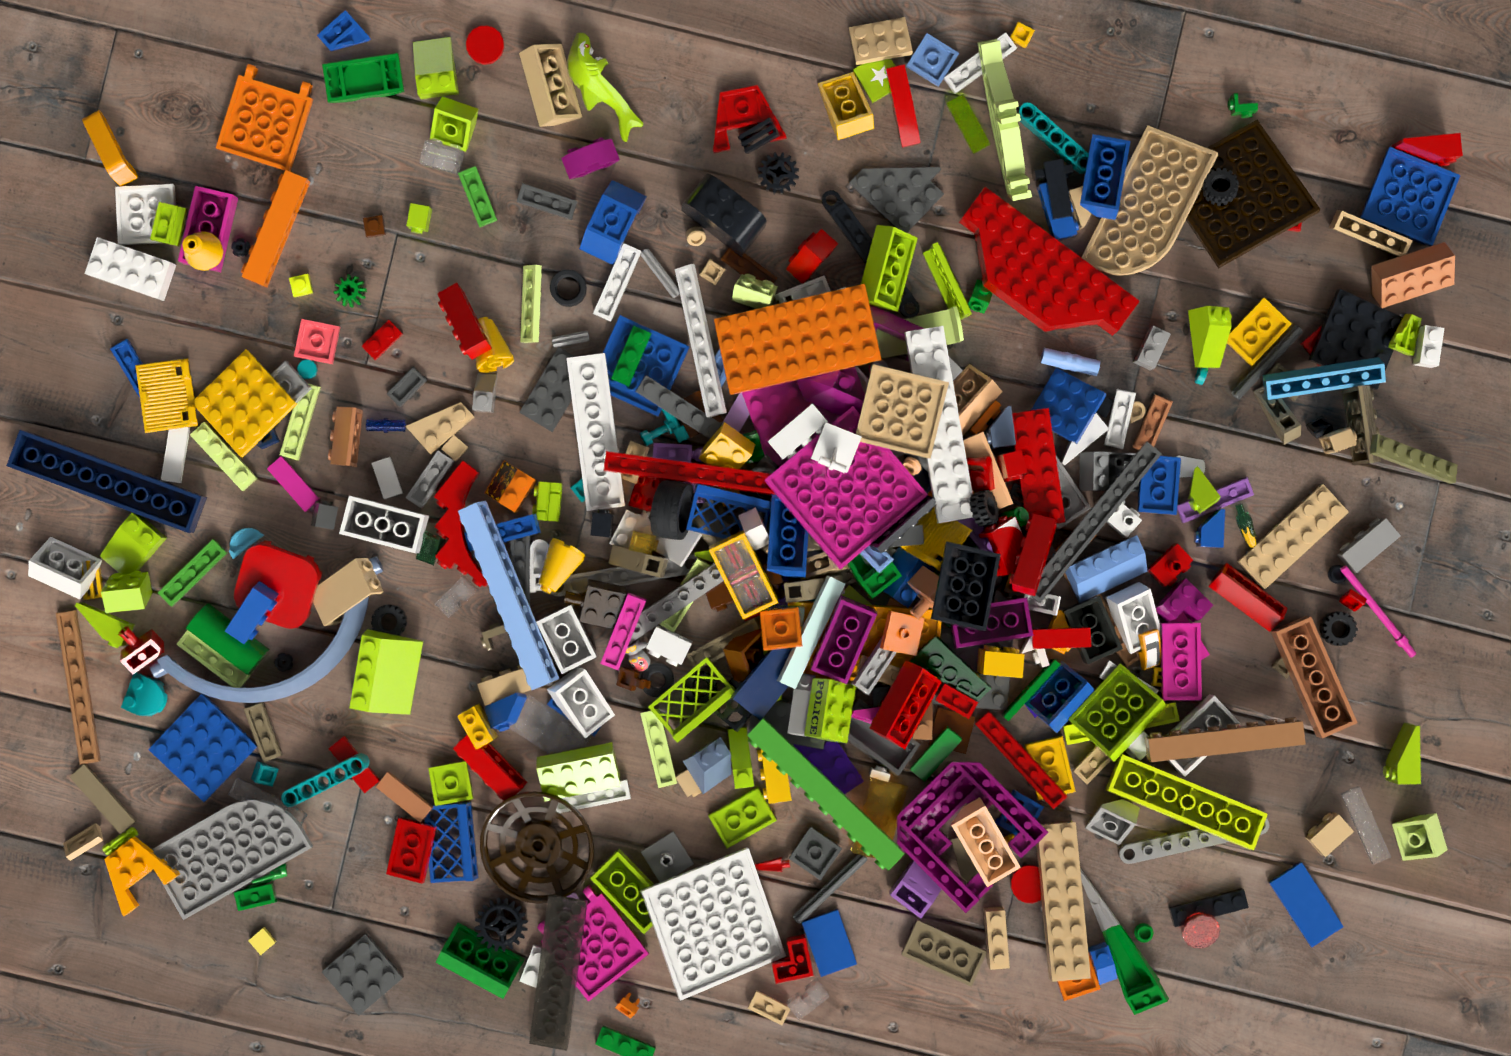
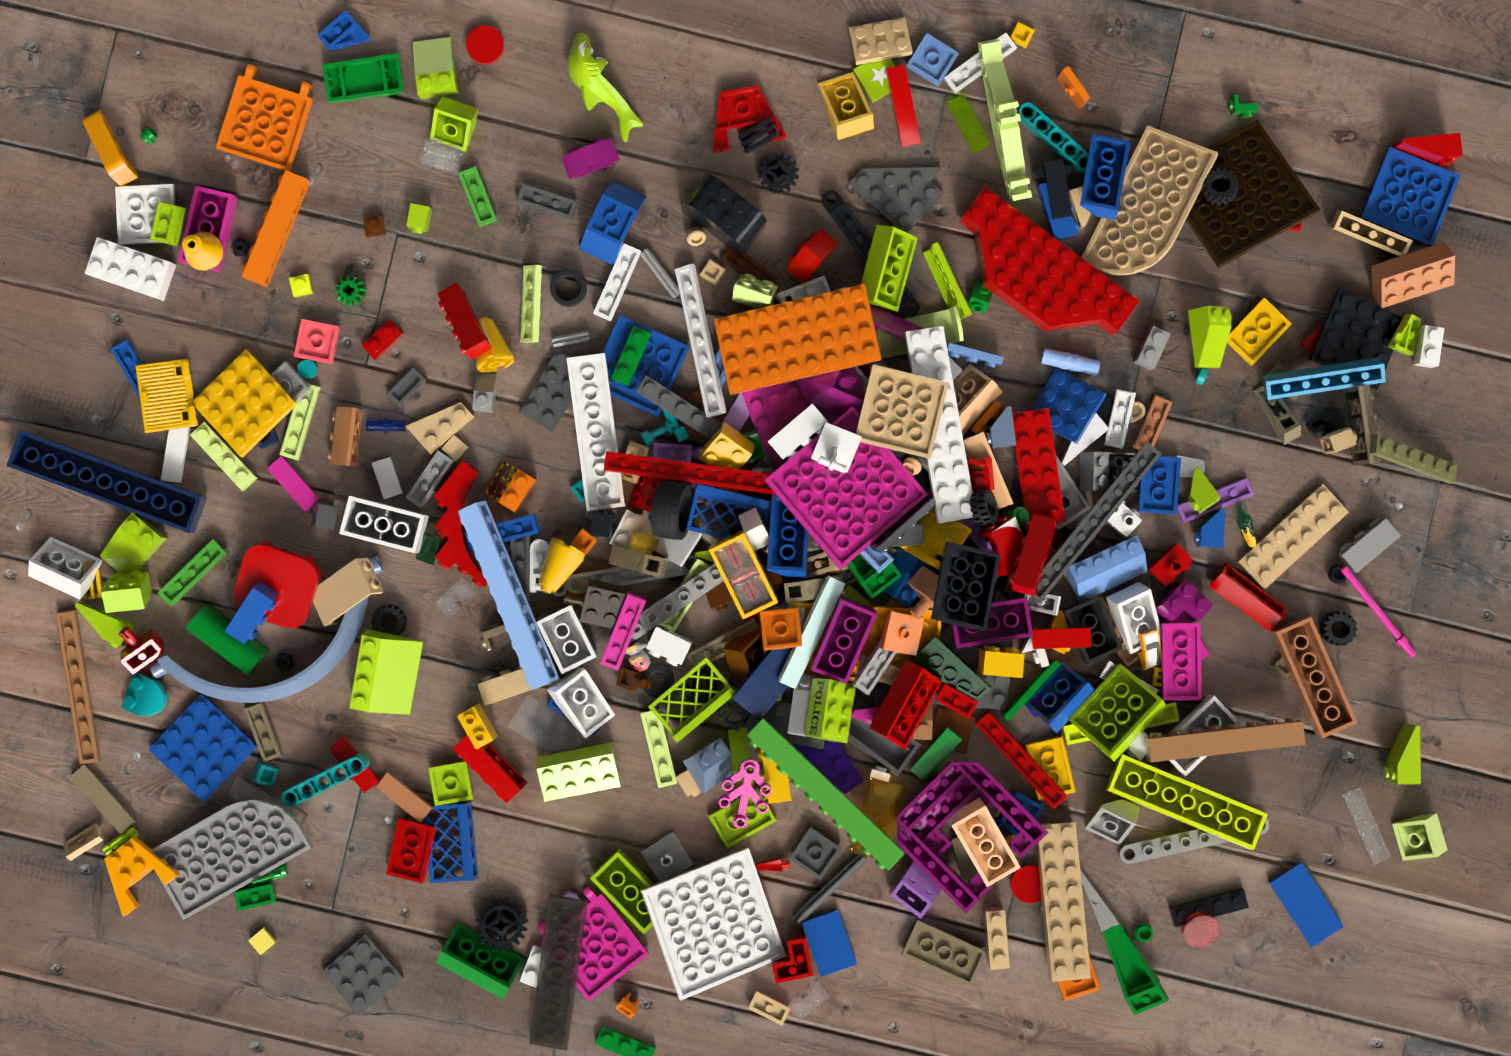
(148, 135): none -> green plate
(212, 660): yellowish green plate -> none
(242, 540): medium azure tile -> none
(505, 711): blue slope -> none
(529, 853): dark brown dish -> none
(548, 501): lime brick -> none
(550, 84): tan slope -> none
(584, 541): none -> orange tile
(597, 798): white plate -> none
(745, 791): none -> plant
(974, 355): none -> medium blue plate
(1011, 465): red brick -> none
(1073, 87): none -> orange plate
(1091, 765): tan plate -> none
(1102, 962): blue slope -> none
(1270, 358): dark grey axle -> none
(1329, 833): tan brick -> none
(1352, 600): red tile -> none

